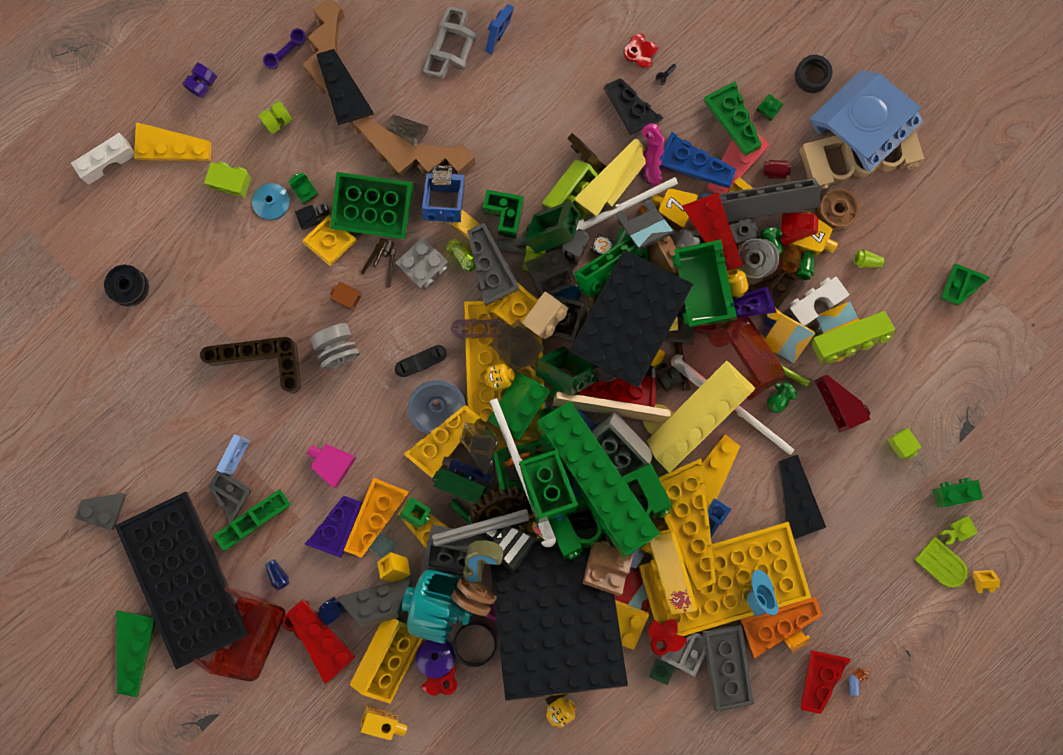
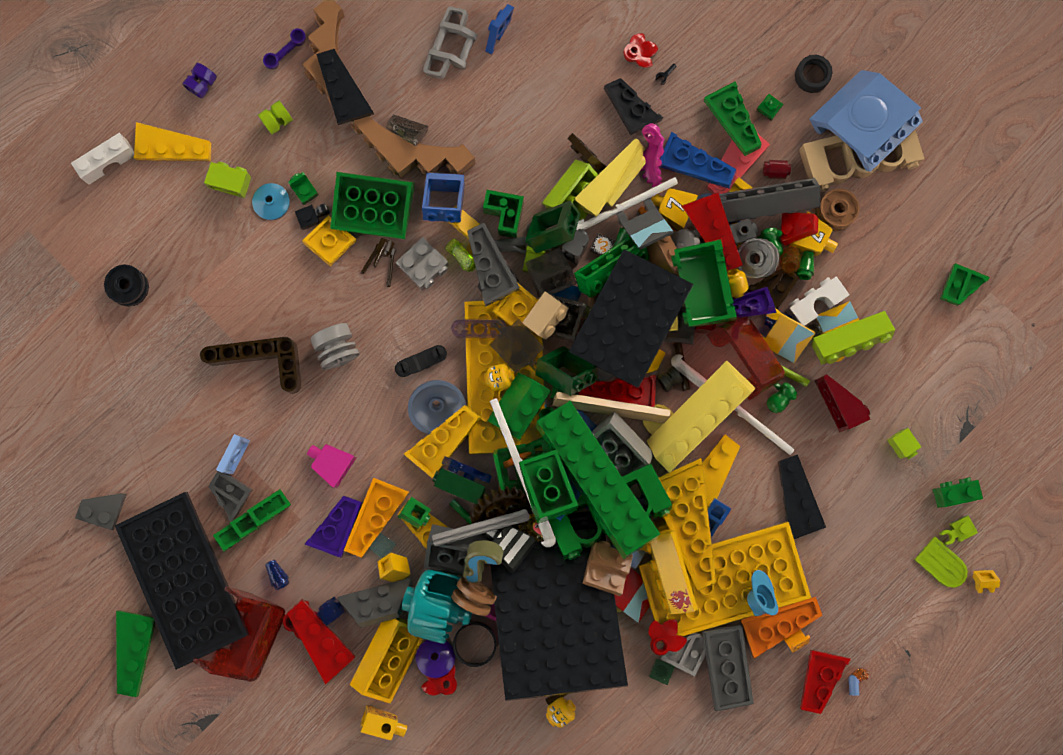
(345, 295): dark orange brick -> none
(441, 175): clear smoke tile -> none
(479, 444): clear smoke slope -> none
(631, 623): yellow wing -> none
(652, 372): black hand -> none
(866, 259): lime cone -> none

